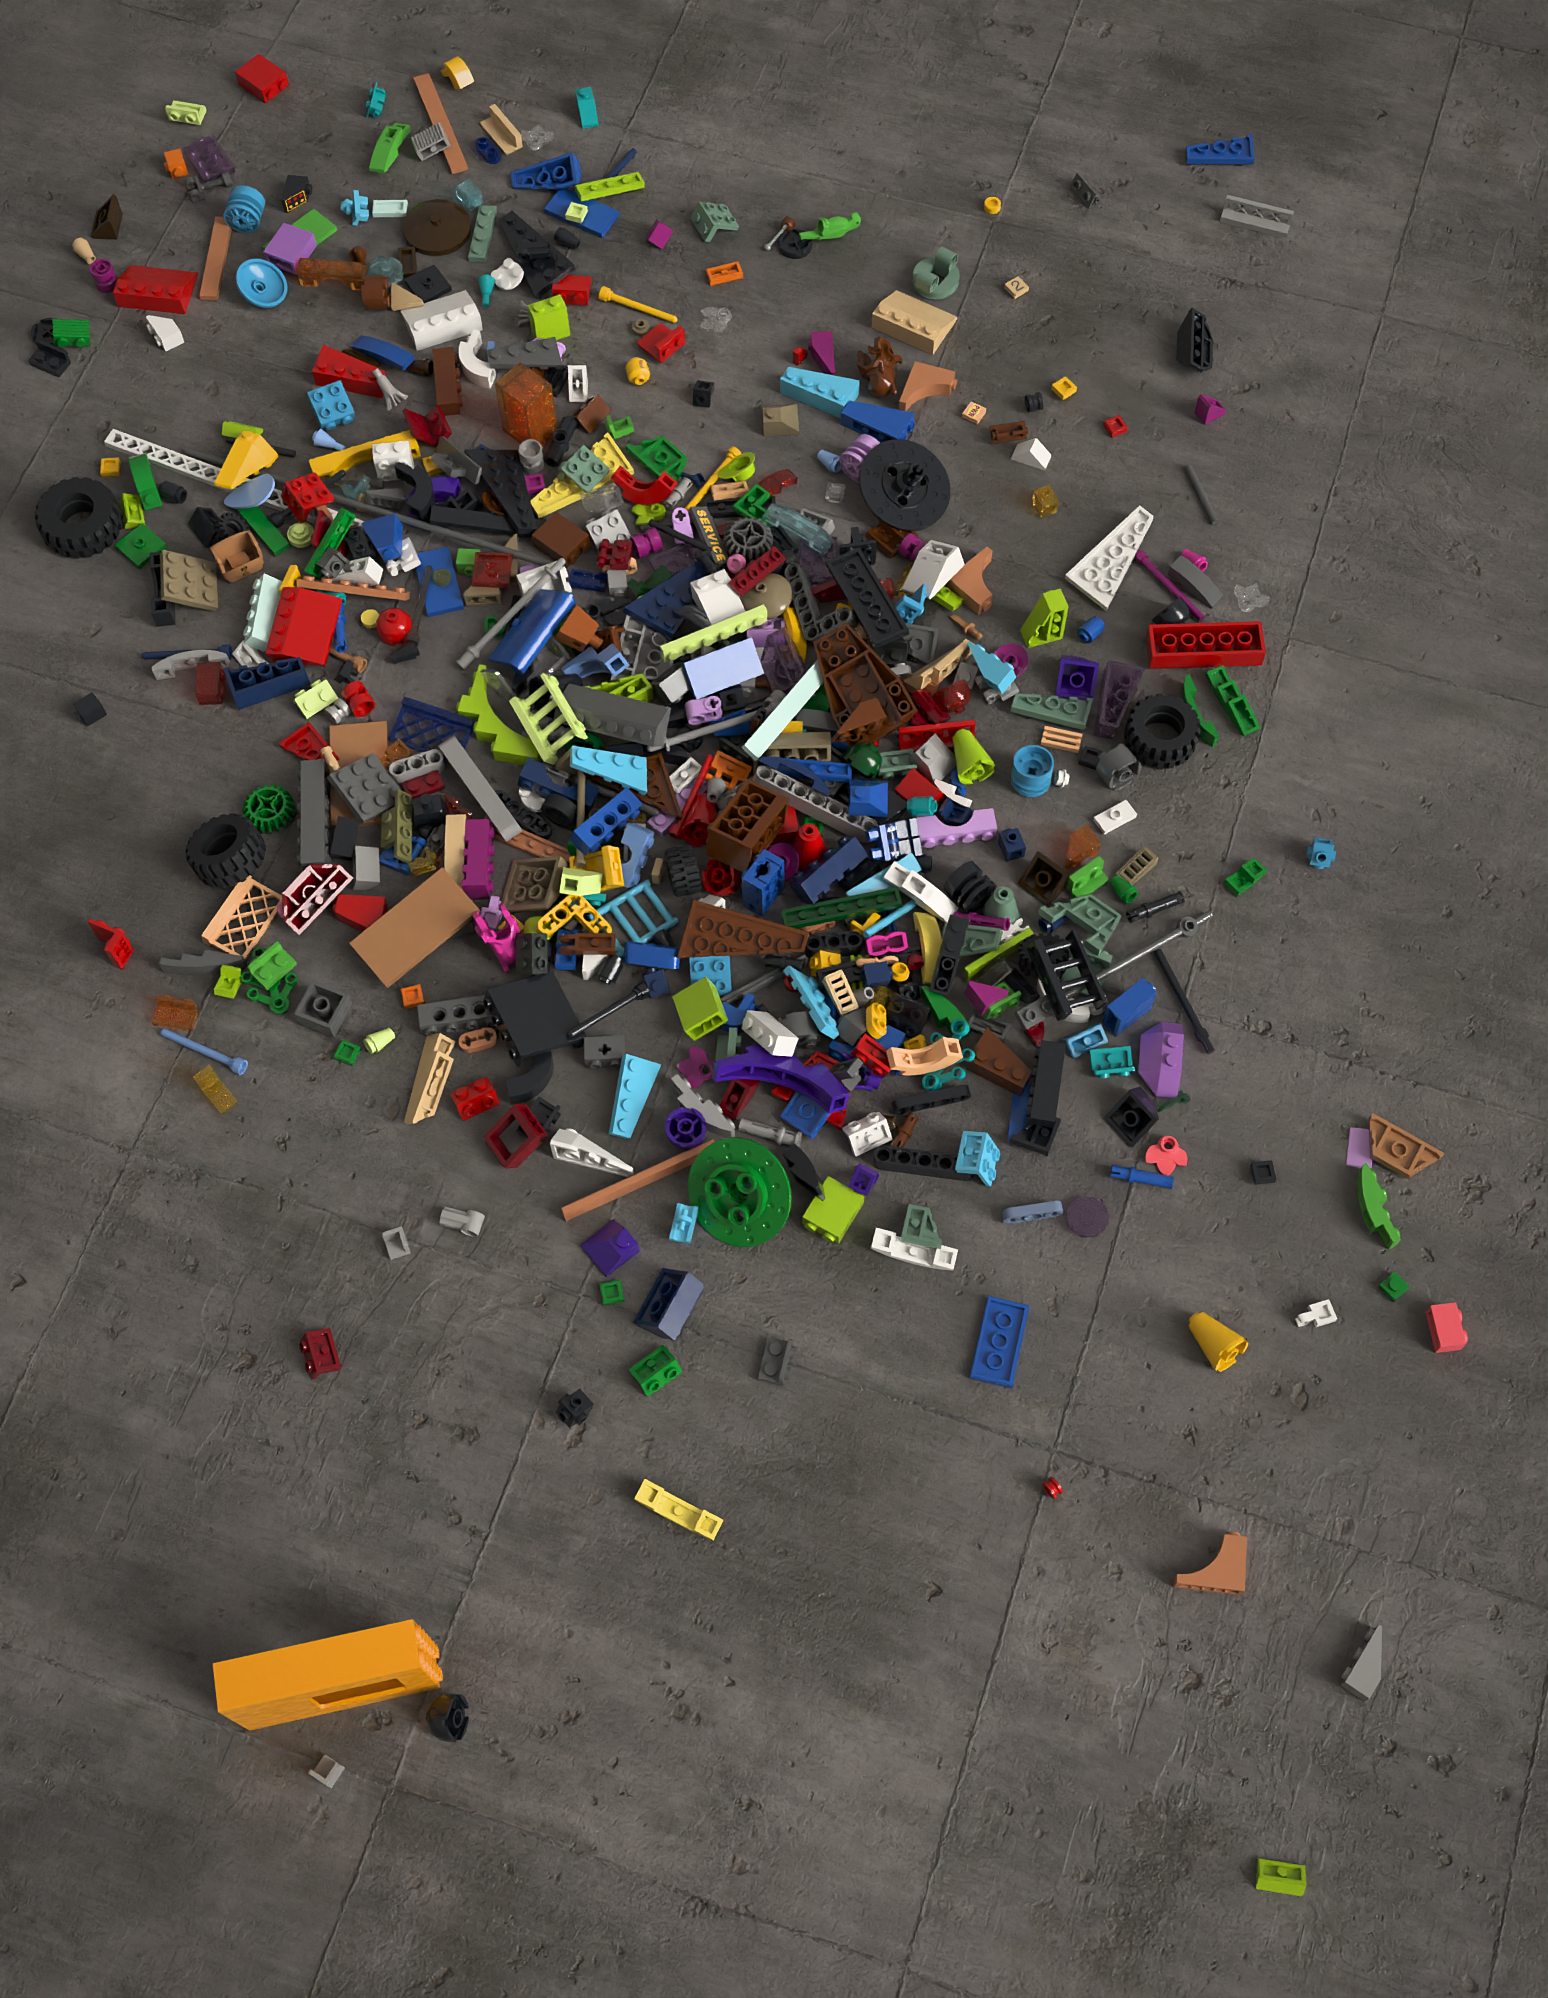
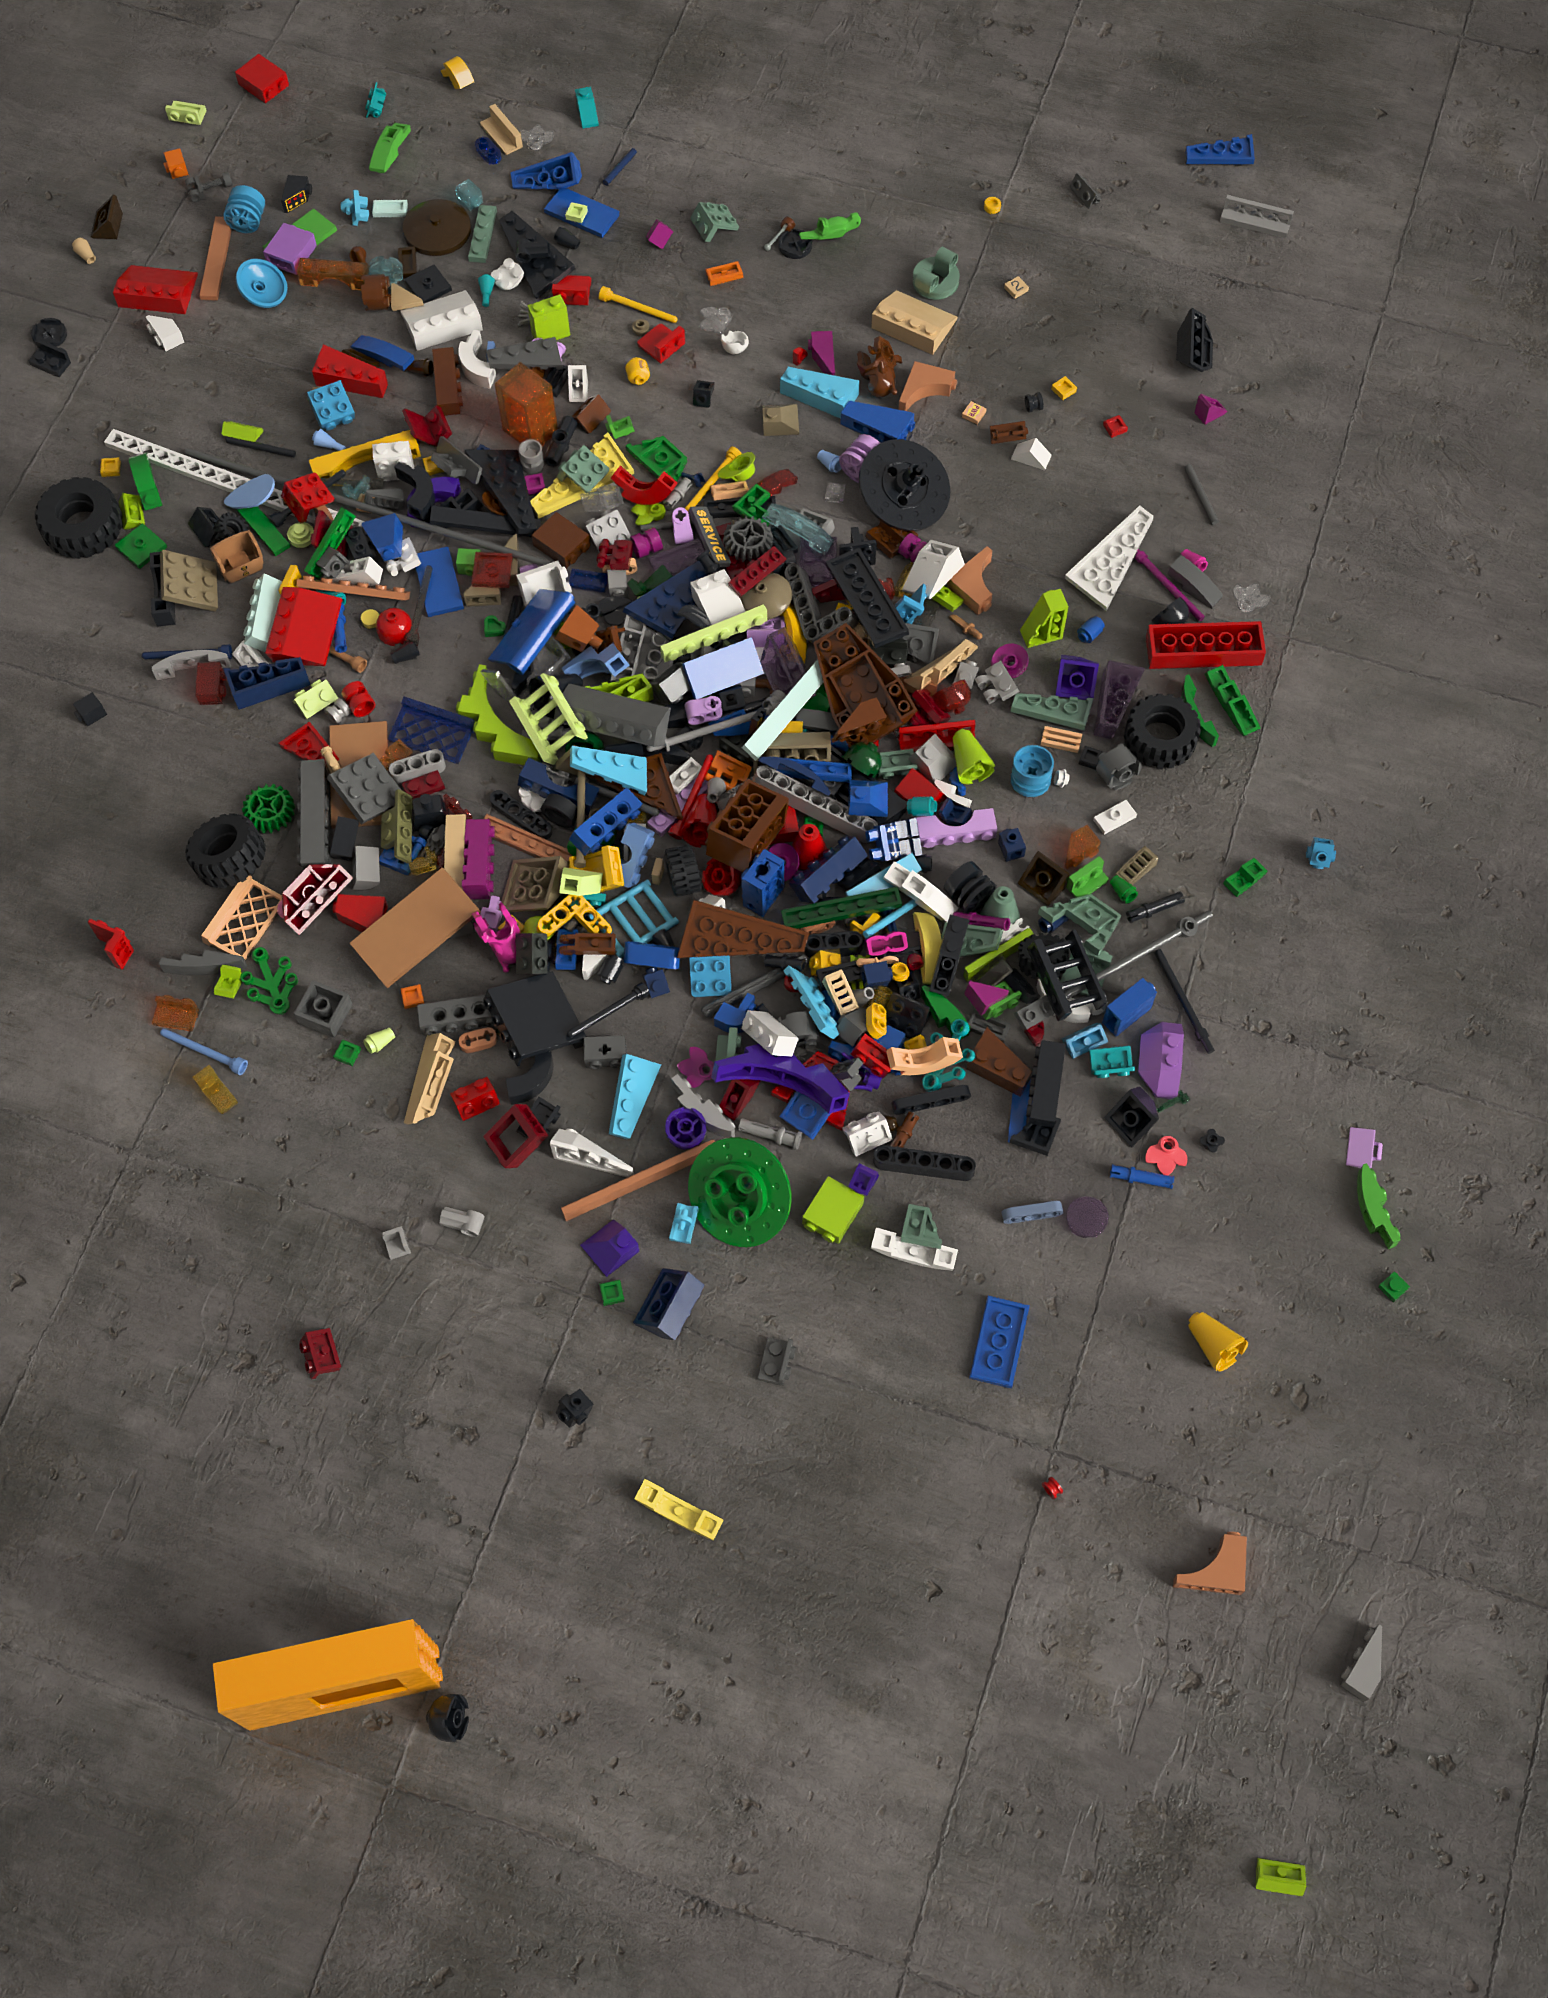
(71, 332): green brick -> none
(103, 275): magenta wheel -> none
(172, 492): black brick -> none
(208, 159): clear purple plate -> none
(245, 458): yellow wedge -> none
(271, 965): bright green bracket -> none
(327, 1771): light grey panel -> none
(345, 671): black tile -> none
(388, 389): light grey piece -> none
(430, 141): light grey brick -> none
(437, 115): nougat tile -> none
(442, 577): clear yellow tile -> none
(474, 651): light grey bar -> none
(480, 788): light grey beam -> none
(609, 186): lime plate -> none
(655, 1370): green bracket -> none
(678, 535): black bar -> none
(700, 1008): lime brick -> none
(734, 342): none -> white hair
(736, 563): bright pink tile -> none
(804, 1171): black slope -> none
(978, 1156): medium azure bracket -> none
(996, 673): medium azure slope -> none
(1045, 501): clear yellow brick -> none
(1212, 1146): none -> black plate
(1263, 1172): black plate -> none
(1319, 1313): white plate -> none
(1398, 1148): medium nougat wing -> none
(1446, 1327): coral brick -> none

